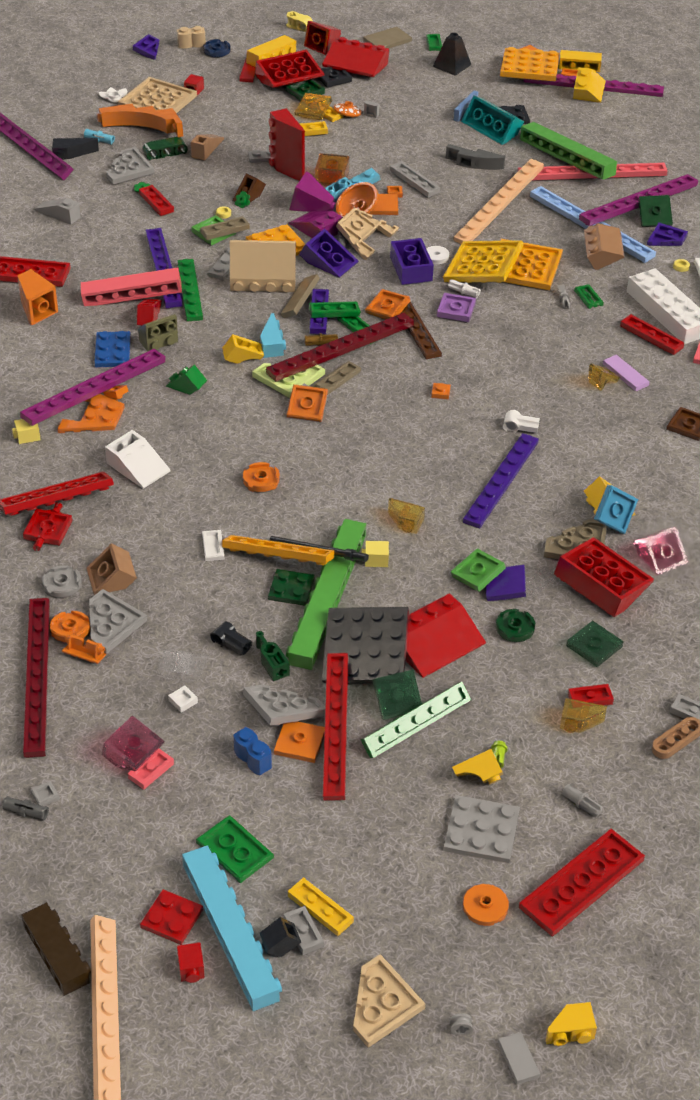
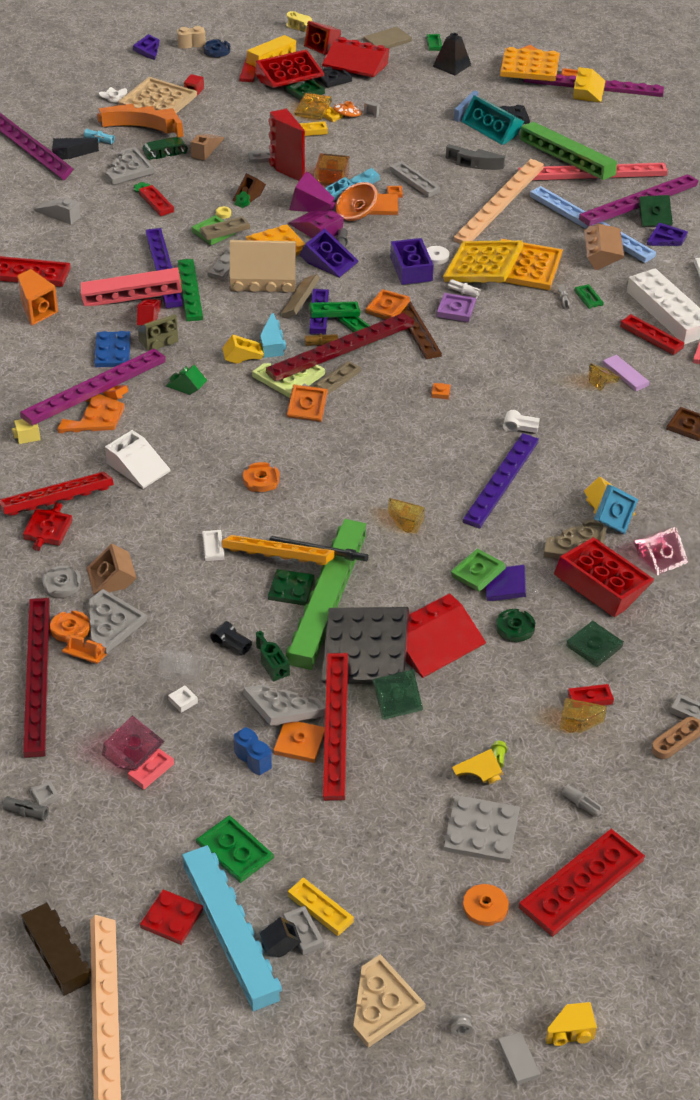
(190, 962): red brick -> none
(358, 226): tan wing -> none
(378, 553): light yellow brick -> none
(415, 720): plate -> none
(577, 59): yellow brick -> none
(681, 265): light yellow tile -> none

